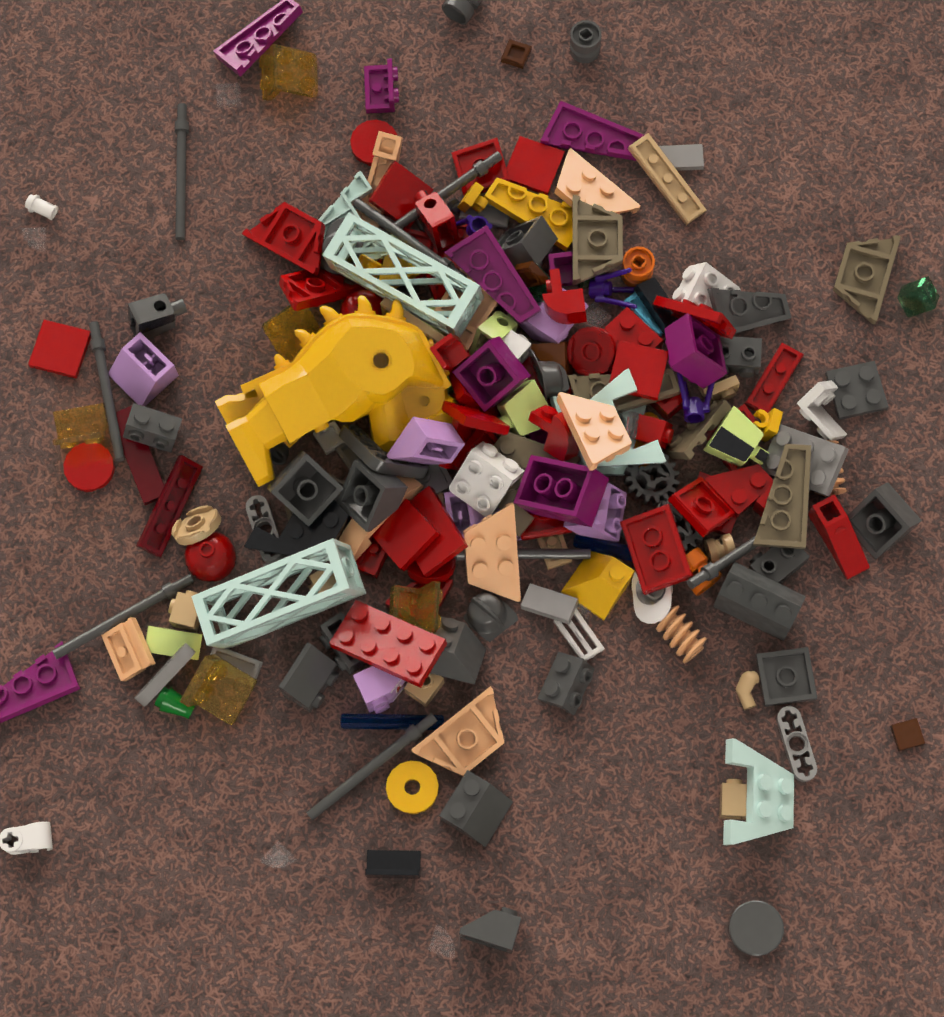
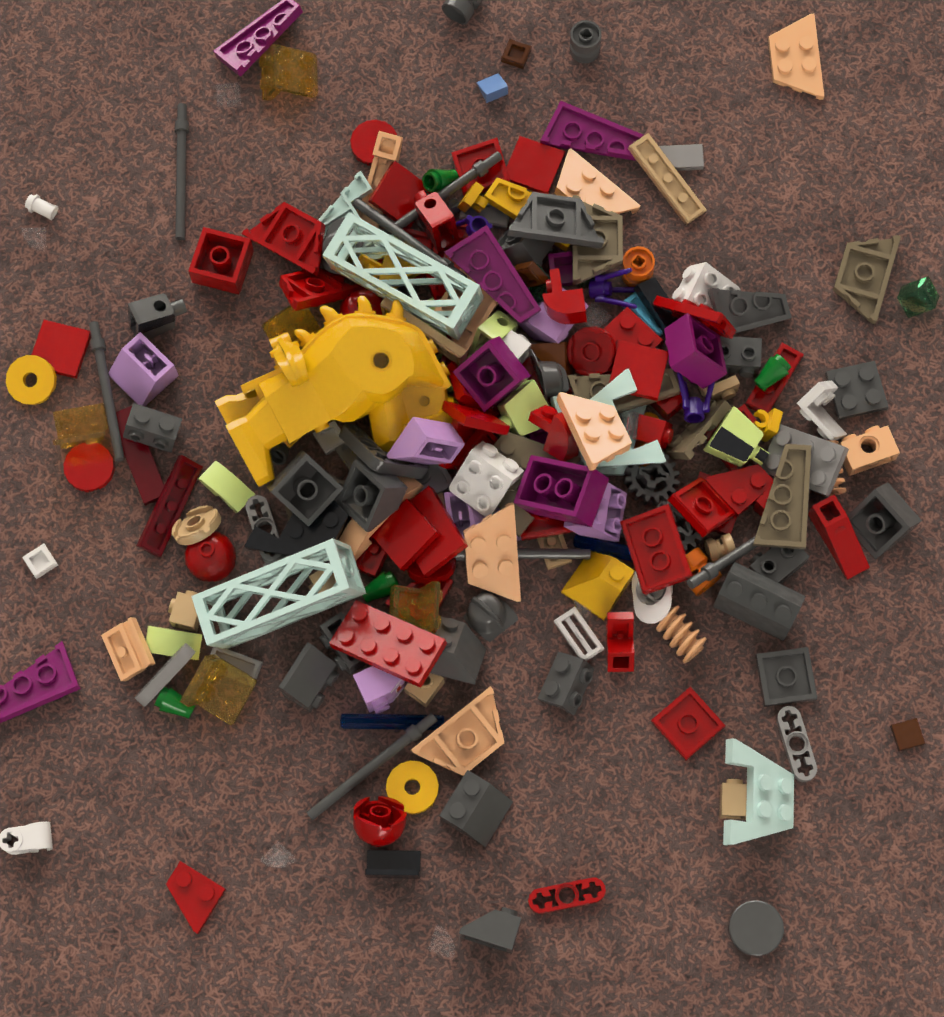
(17, 376): none -> yellow tile
(40, 561): none -> white tile
(168, 591): dark grey bar -> none
(194, 894): none -> red wing
(221, 260): none -> red brick
(226, 486): none -> yellowish green slope
(289, 359): none -> yellow piece
(379, 88): magenta bracket -> none
(379, 821): none -> red cylinder
(380, 586): none -> green cone
(438, 179): none -> green cone
(450, 352): red panel -> none
(493, 87): none -> medium blue slope
(549, 603): light grey tile -> none
(555, 220): none -> dark grey wing
(571, 885): none -> red beam
(620, 641): none -> red brick
(688, 723): none -> red tile
(744, 688): tan arm -> none
(772, 372): none -> green cone
(797, 58): none -> light nougat wing
(879, 440): none -> light nougat brick

